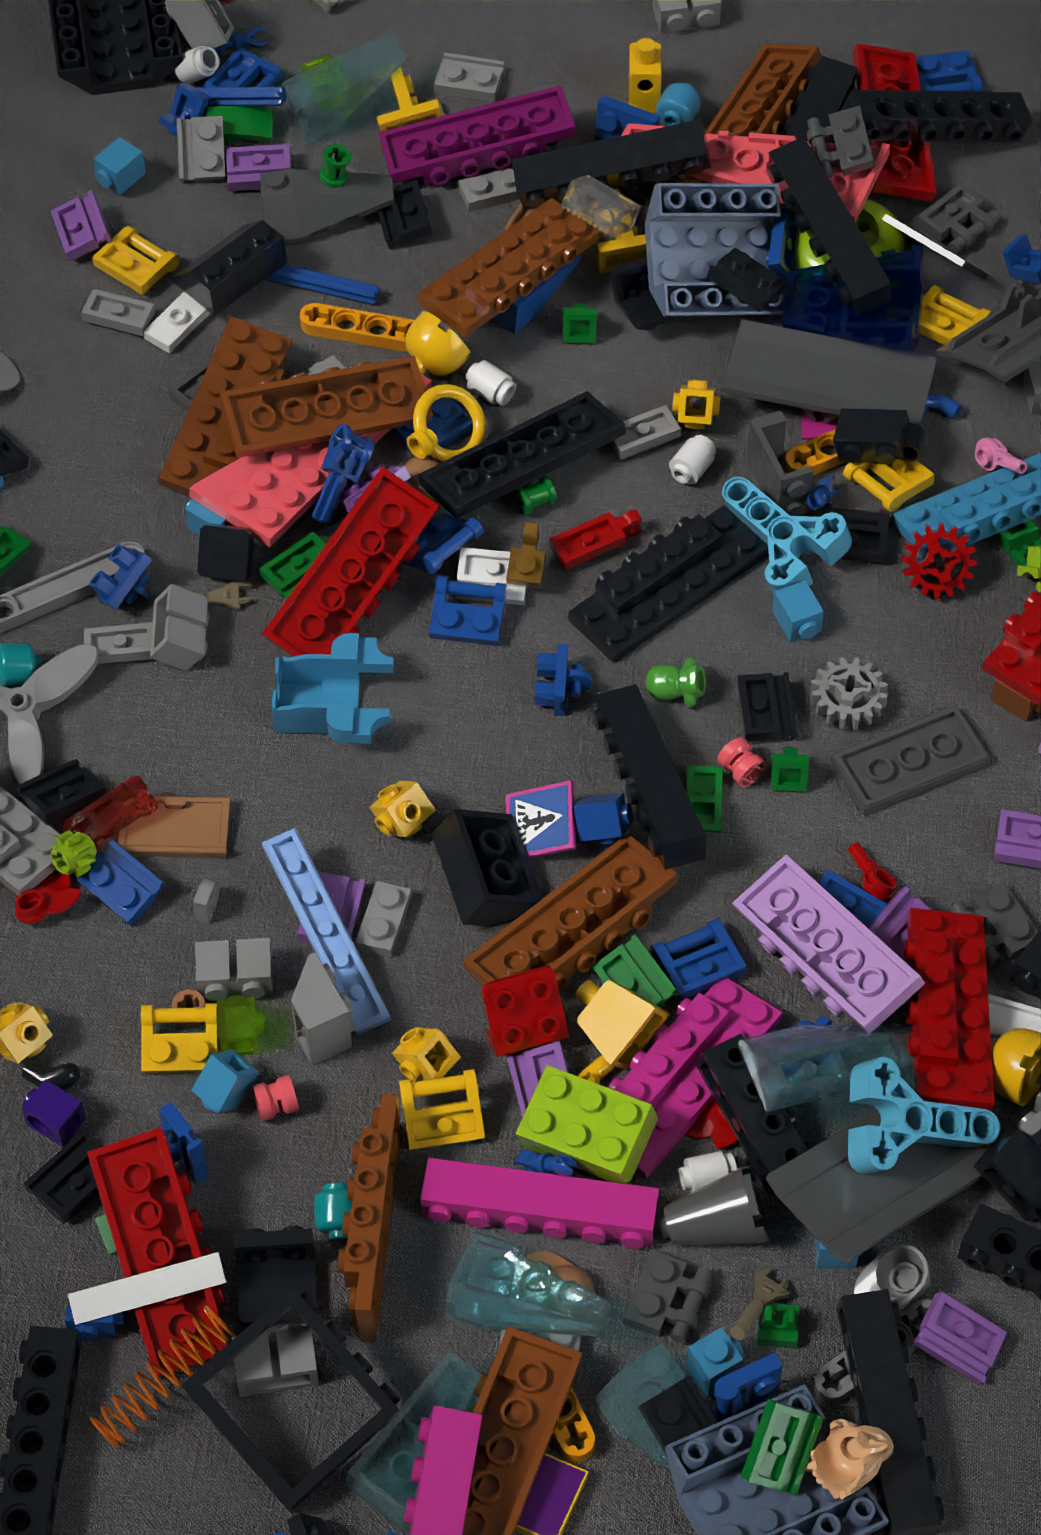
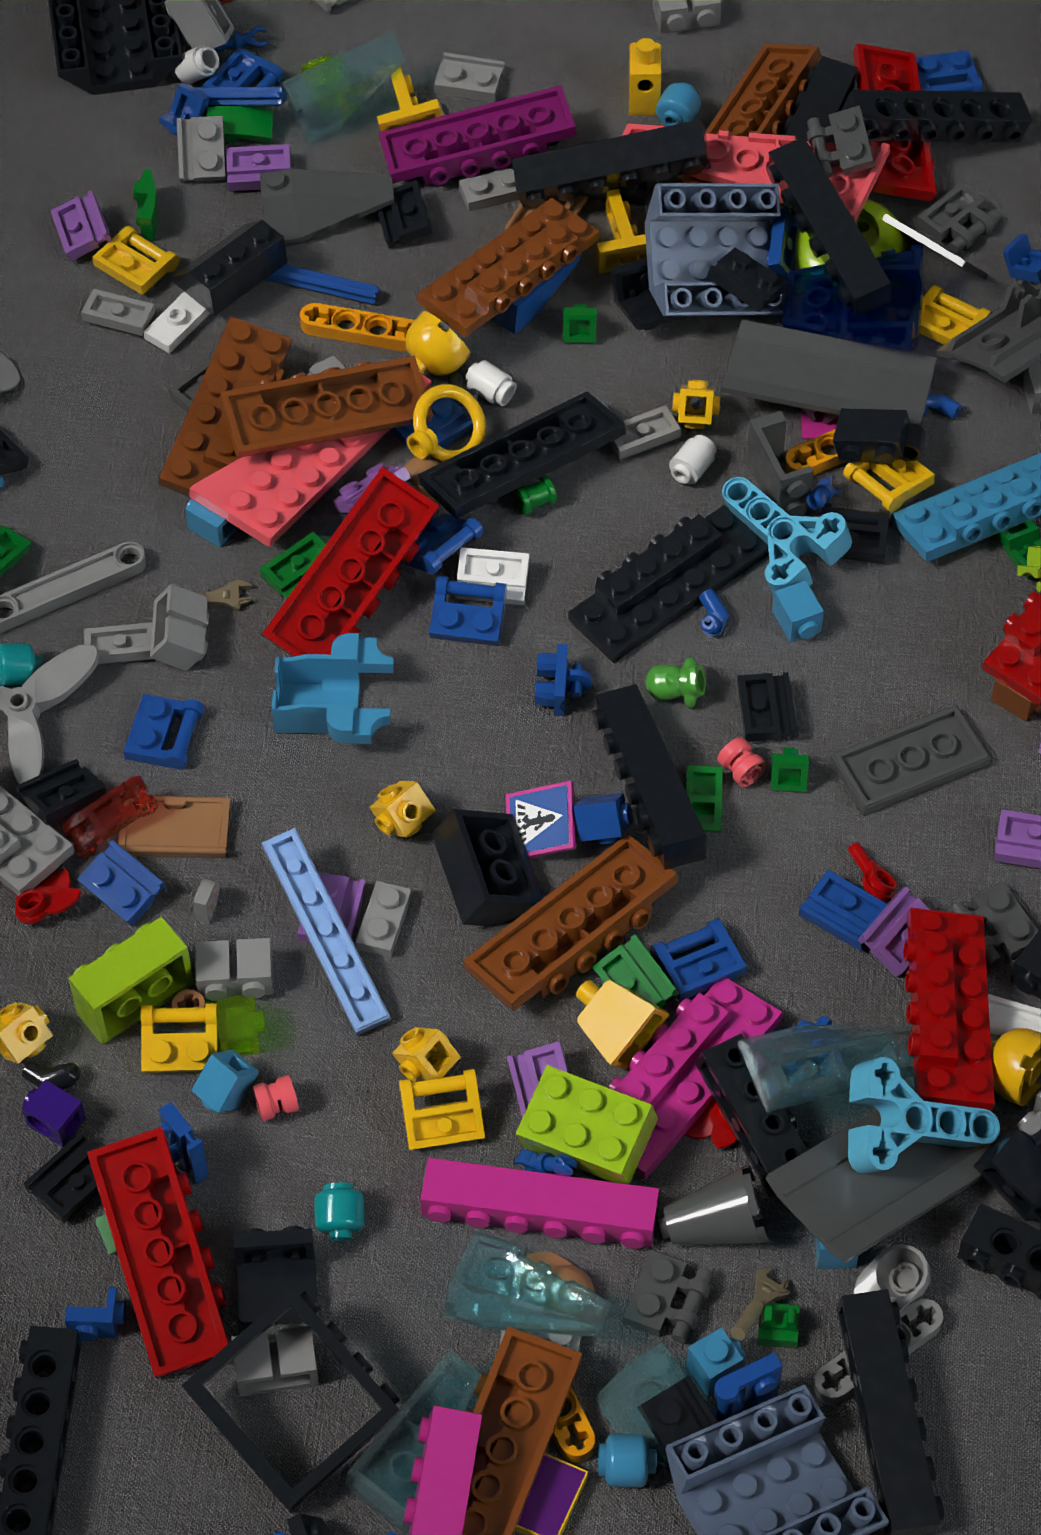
(73, 853): lime gear -> none
(113, 1436): orange piece -> none
(119, 166): dark azure brick -> none
(127, 581): blue hips -> none
(130, 974): none -> lime brick
(146, 1288): white sticker -> none
(148, 211): none -> green slope
(153, 727): none -> blue plate
(225, 552): black piece -> none
(321, 1012): light grey slope -> none
(335, 166): green bush -> none
(344, 464): blue connector -> none
(370, 1216): dark orange plate -> none
(523, 1011): red bracket -> none
(527, 563): pearl gold plate -> none
(594, 538): red plate -> none
(596, 1070): yellow arm -> none
(600, 206): clear brick -> none
(614, 116): blue plate -> none
(626, 1460): none -> dark azure head
(705, 1169): white brick -> none
(716, 613): none -> blue arm
(782, 1447): green plate -> none
(827, 946): lavender plate -> none
(849, 693): light grey gear -> none
(849, 1457): light nougat hair -> none
(954, 555): red gear -> none
(959, 1337): medium lavender plate -> none
(992, 454): bright pink plate -> none

